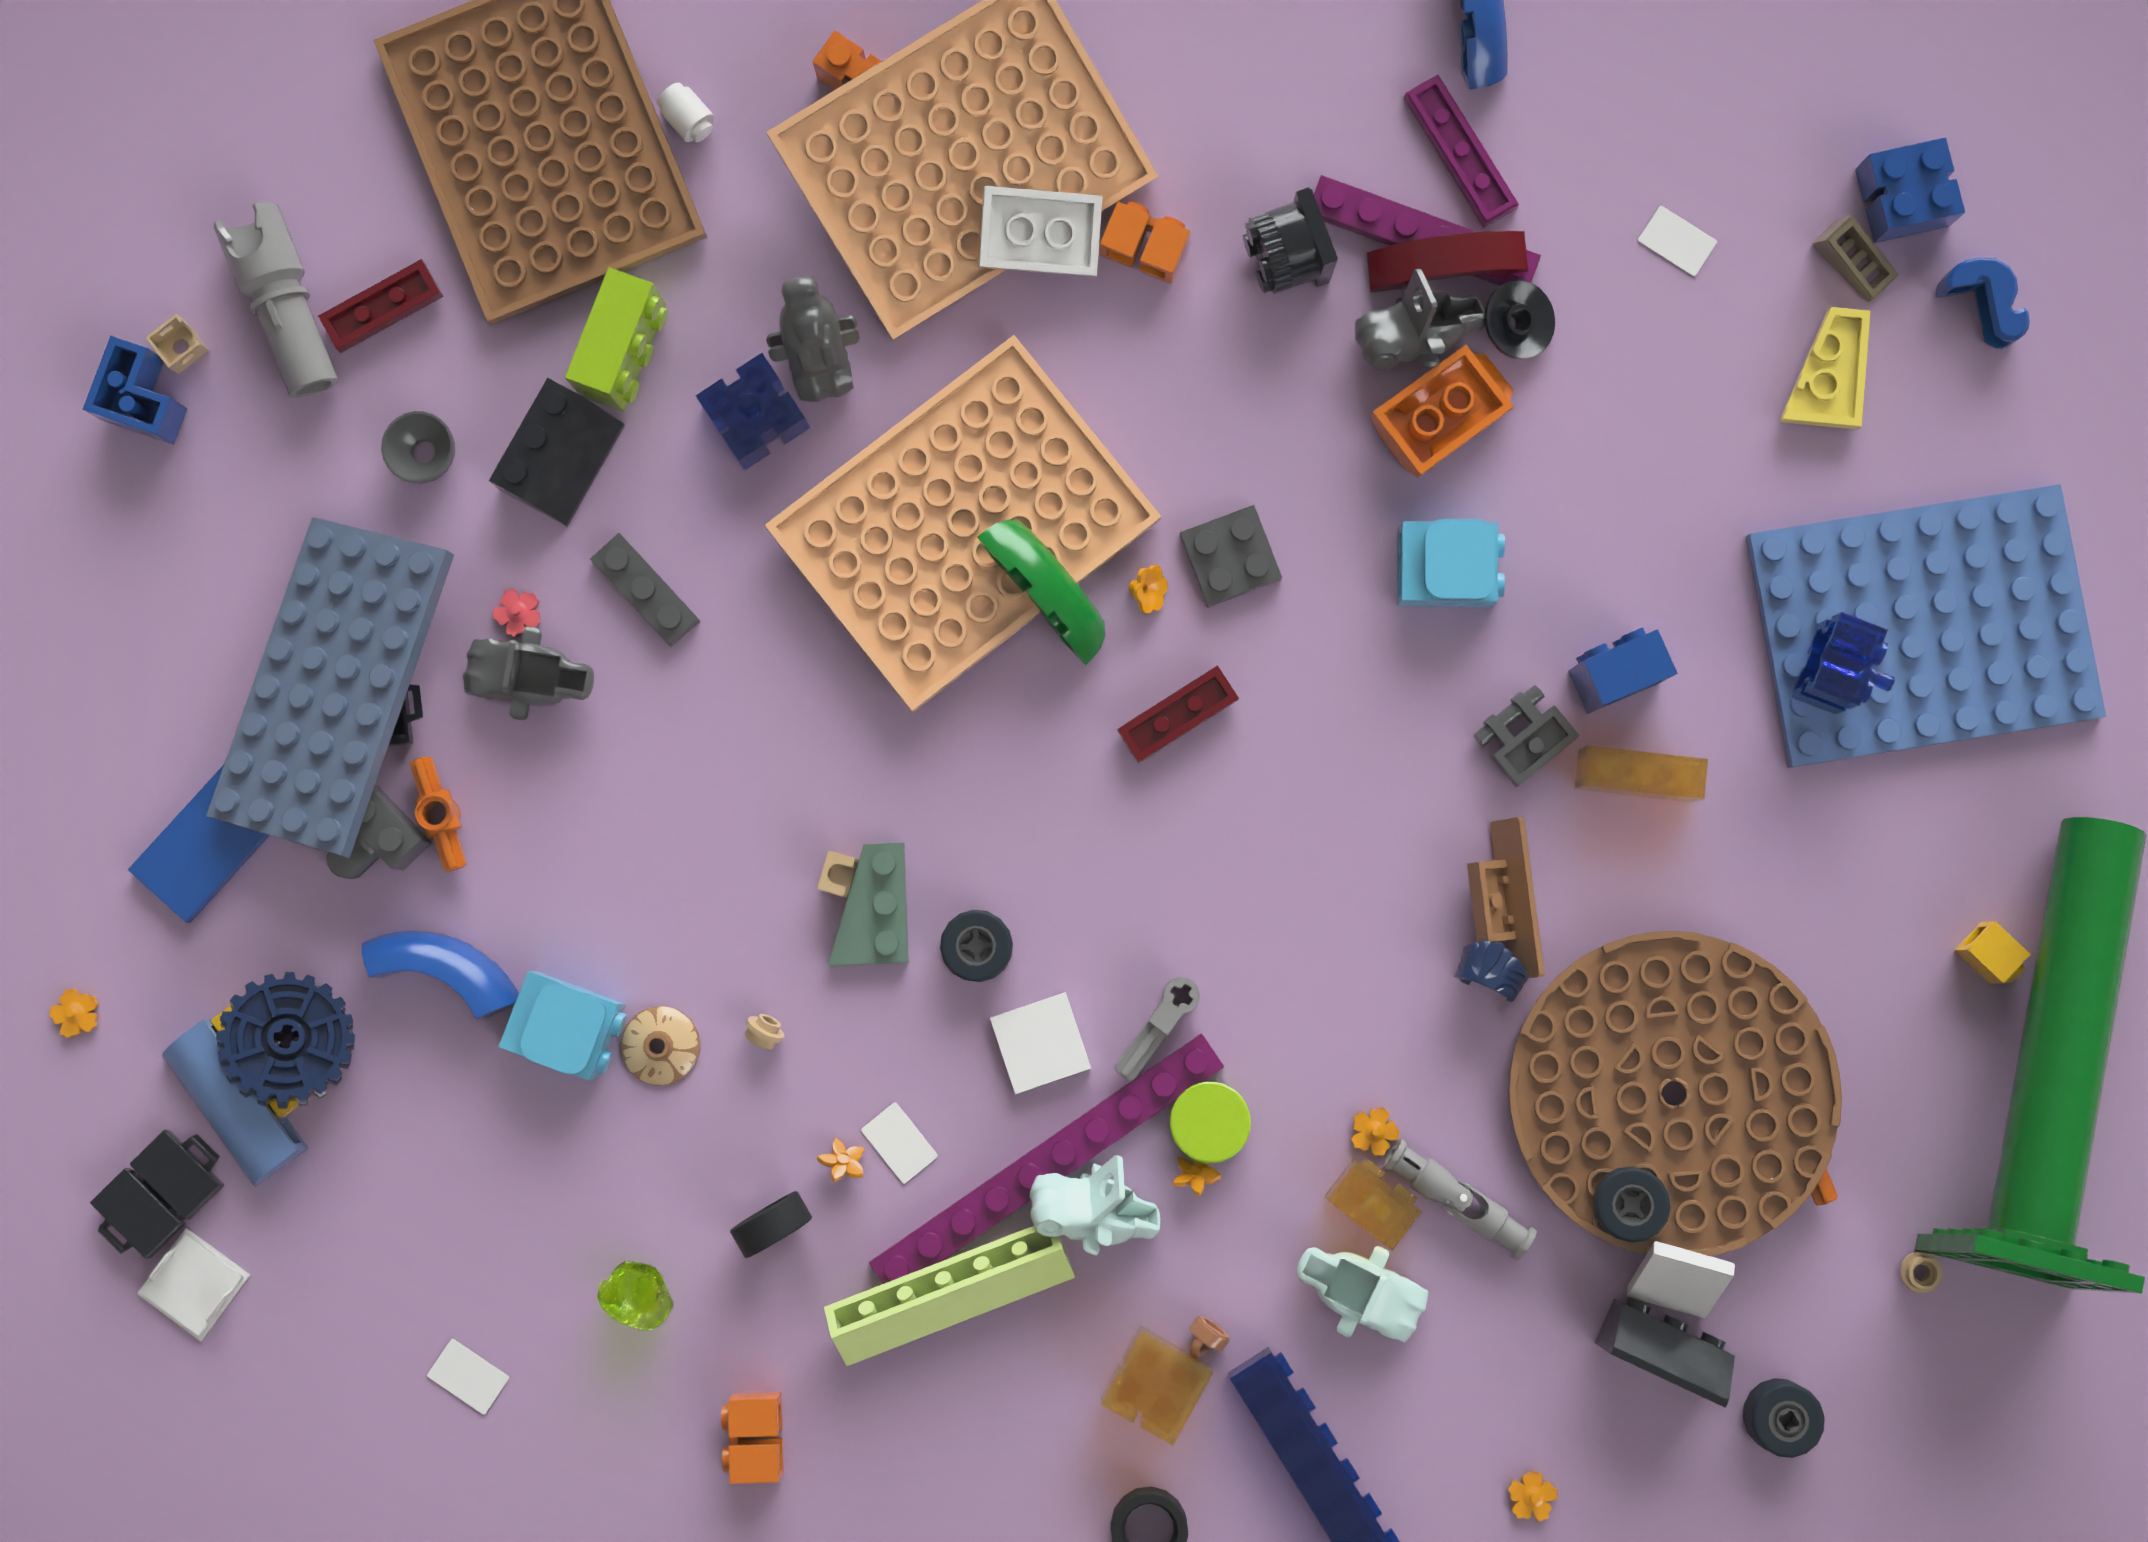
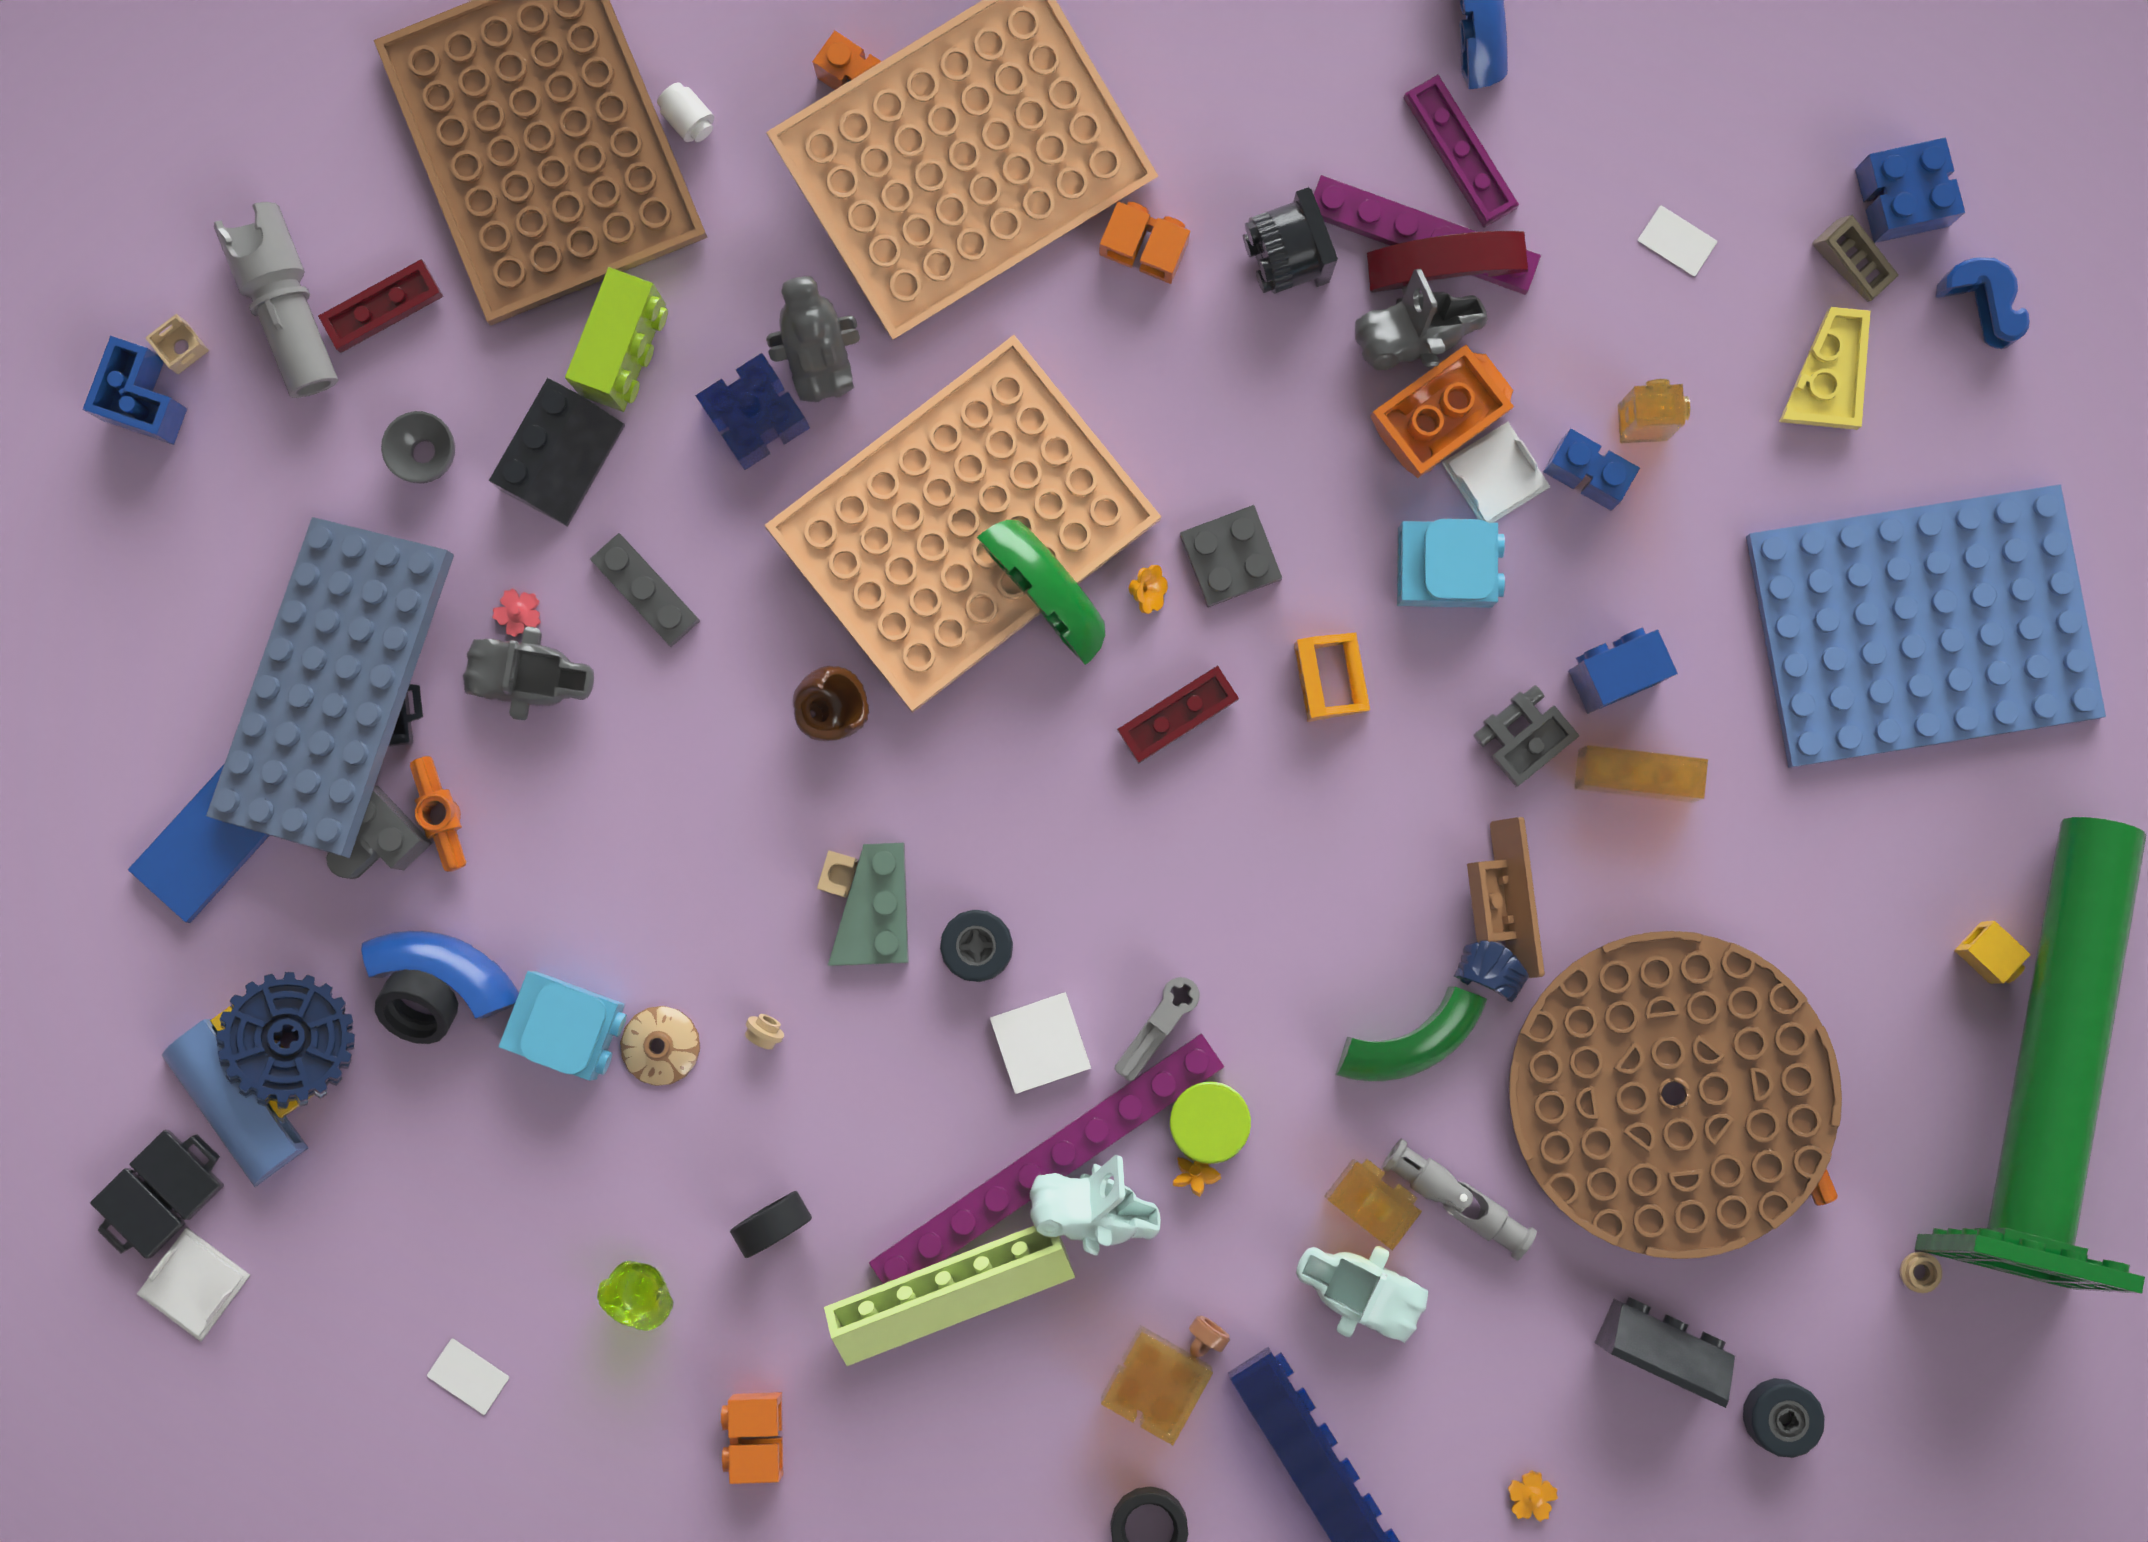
(75, 1013): light orange plant -> none
(424, 990): none -> black tyre
(830, 704): none -> reddish brown piece
(843, 1161): light orange plant -> none
(899, 1142): white sticker -> none
(1040, 231): white plate -> none
(1311, 681): none -> light orange tile
(1374, 1131): light orange plant -> none
(1418, 1049): none -> green brick
(1496, 474): none -> white piece
(1532, 316): black dish -> none
(1580, 457): none -> blue piece
(1644, 1208): black wheel -> none
(1652, 412): none -> clear yellow brick
(1680, 1279): white tile -> none
(1840, 664): clear blue brick -> none

